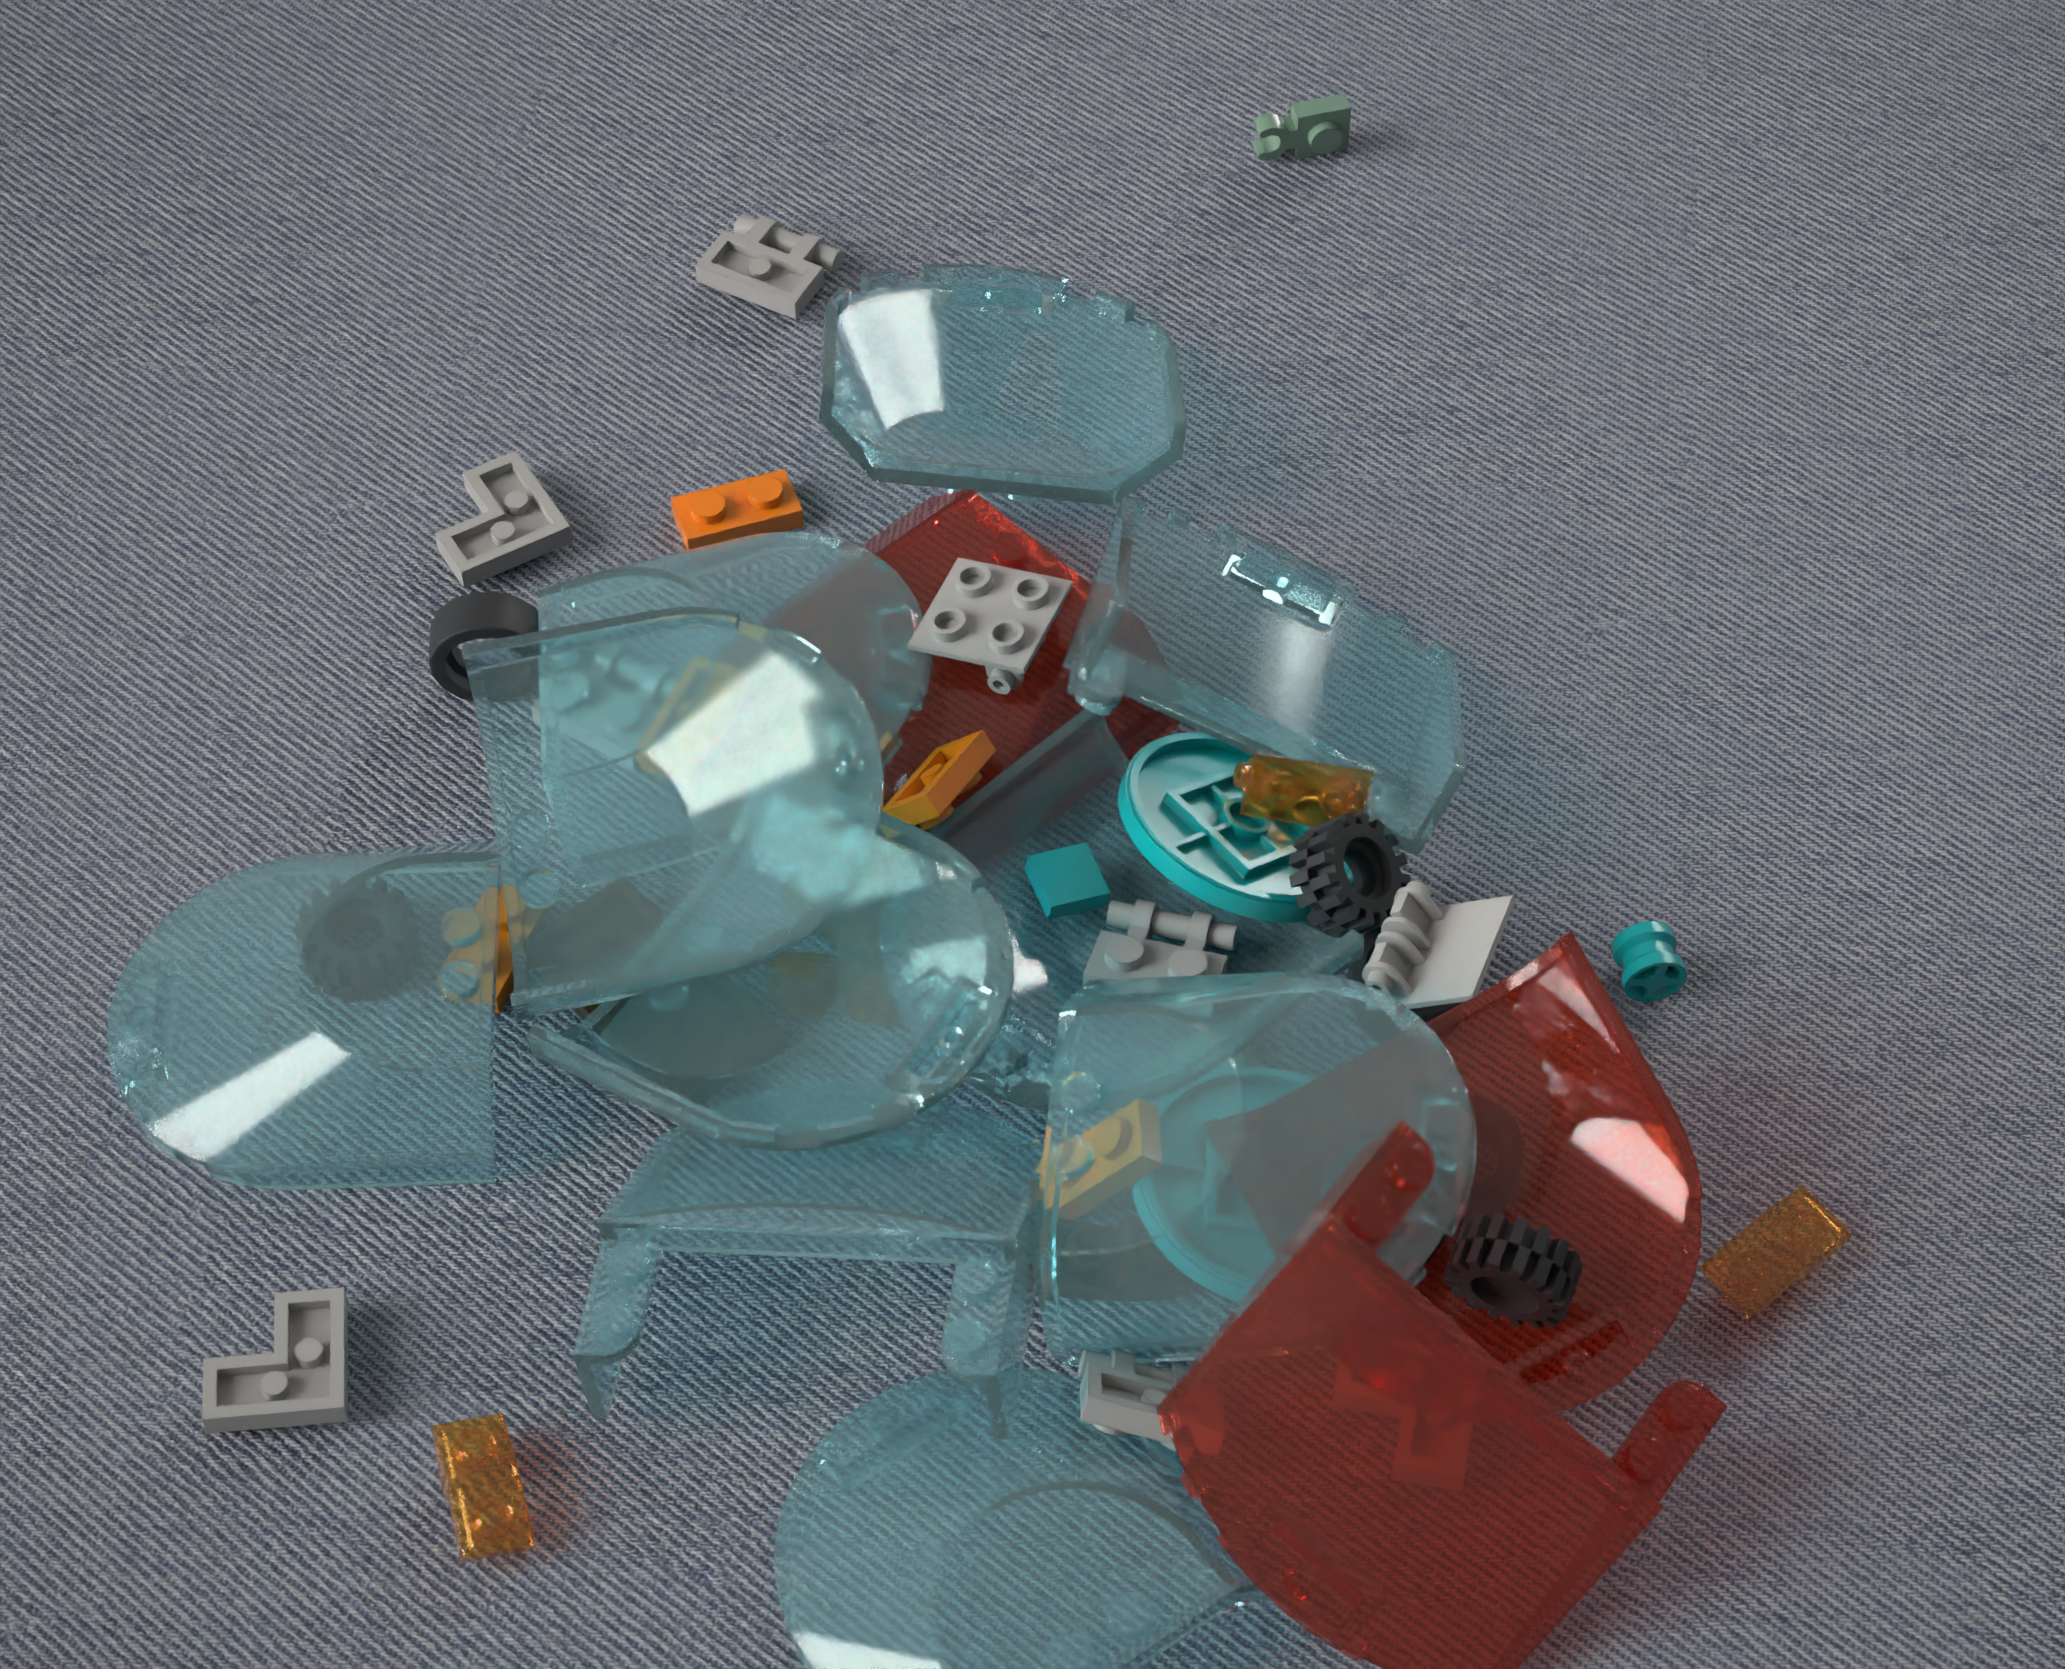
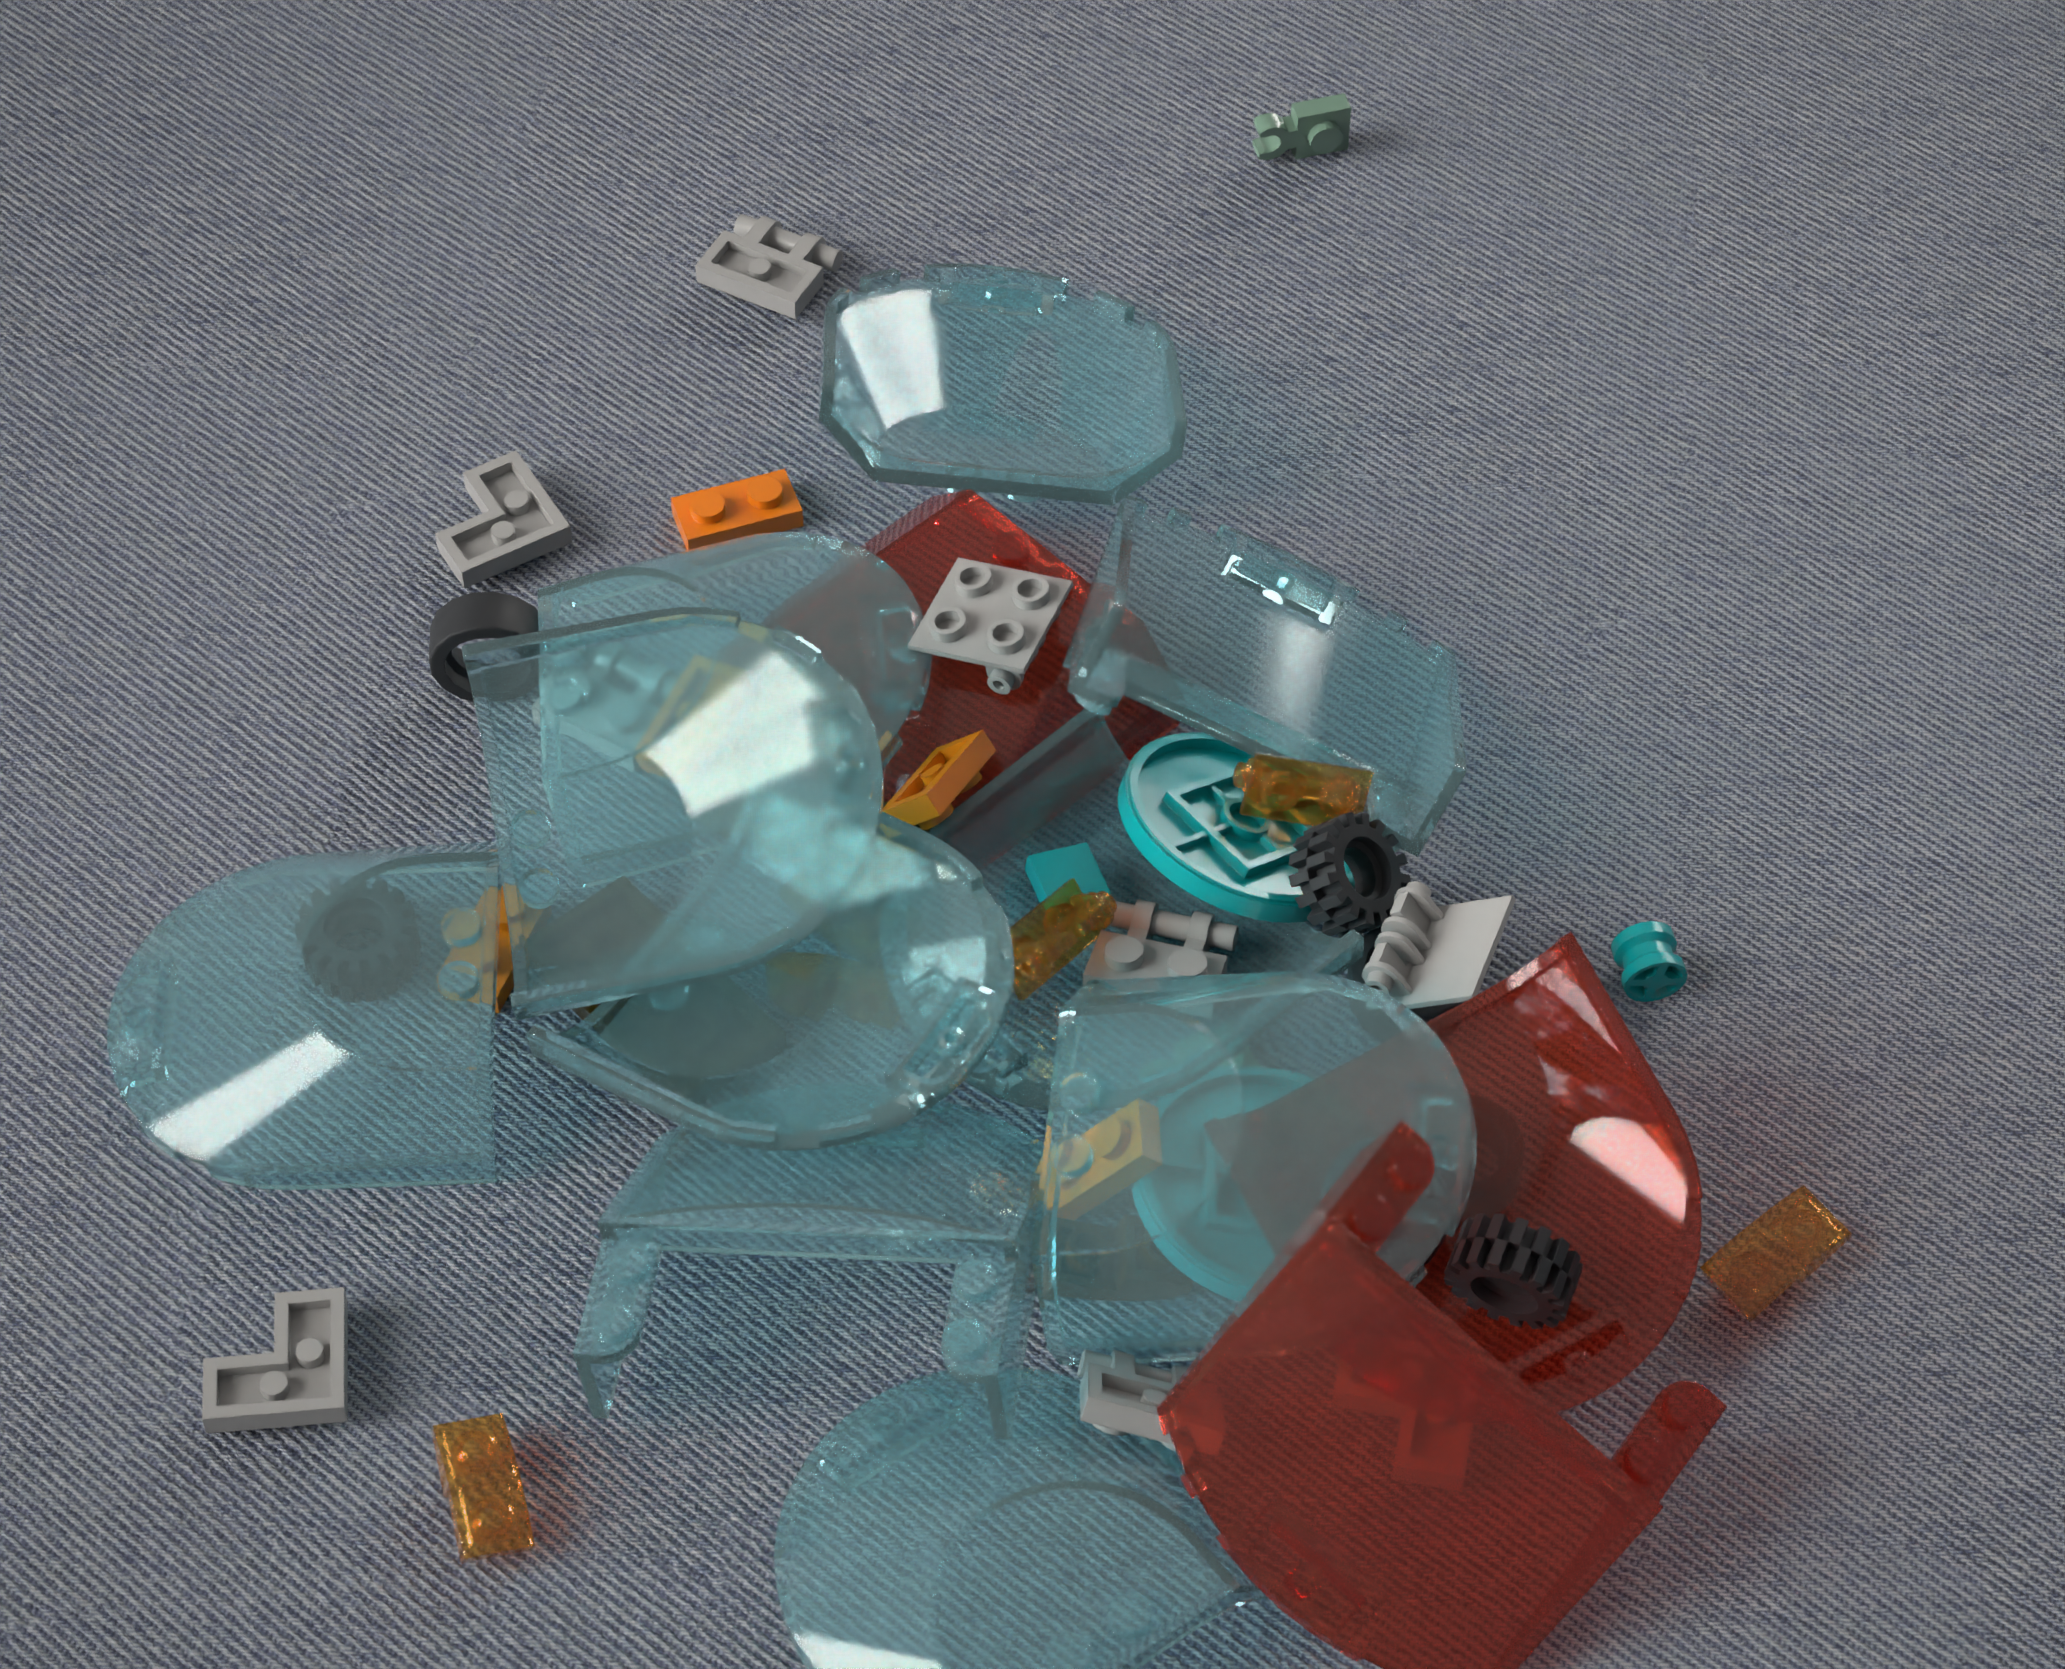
(1057, 933): none -> clear orange hinge

